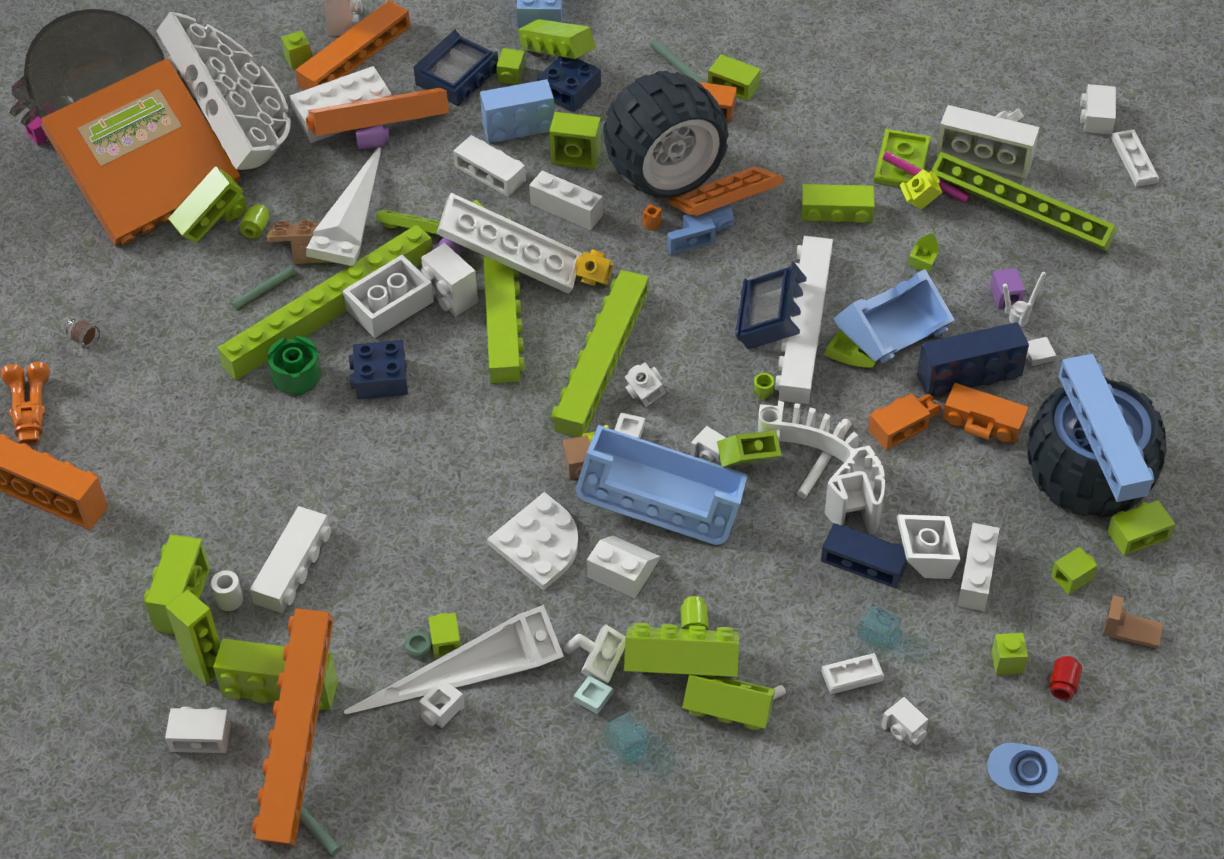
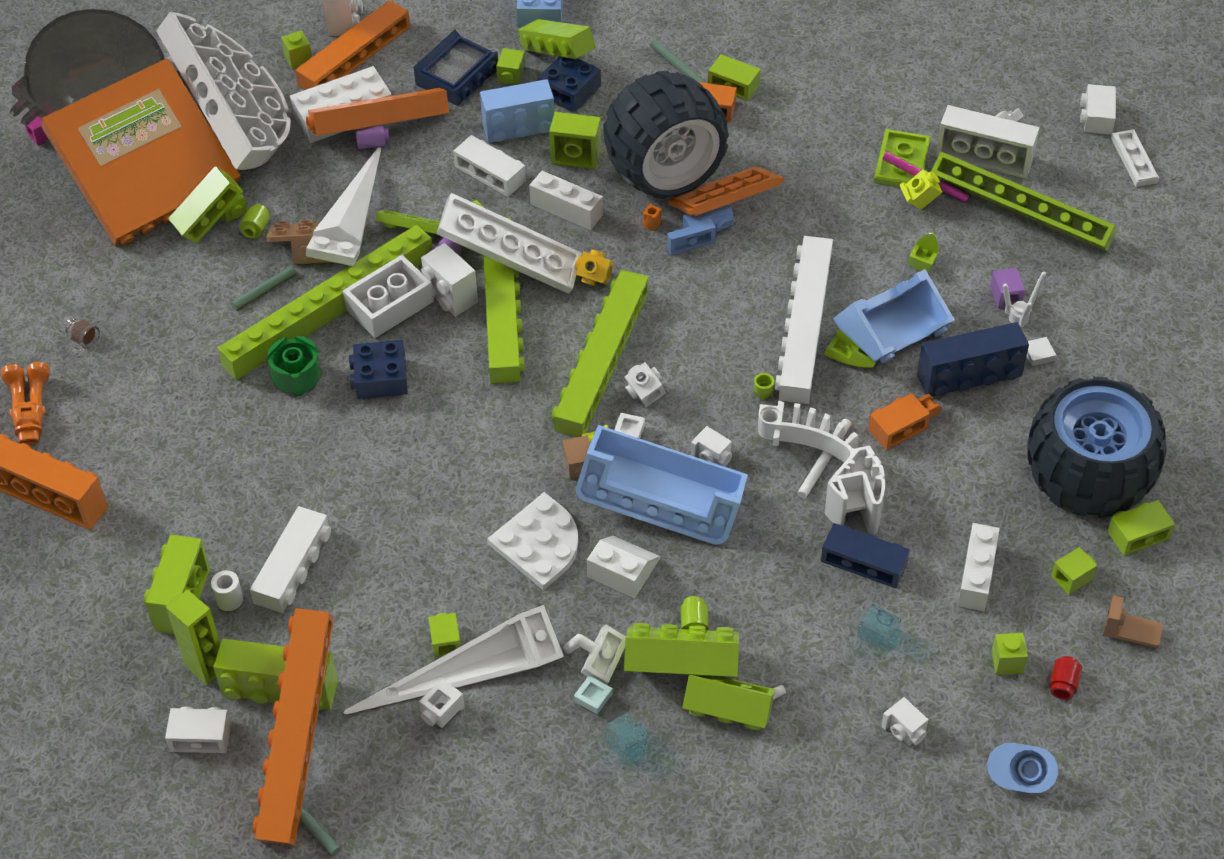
(418, 645): sand green tile -> none
(749, 448): lime brick -> none
(768, 305): dark blue window -> none
(837, 203): lime brick -> none
(852, 673): white plate -> none
(929, 544): white slope -> none
(984, 414): orange piece -> none
(1106, 428): light blue brick -> none

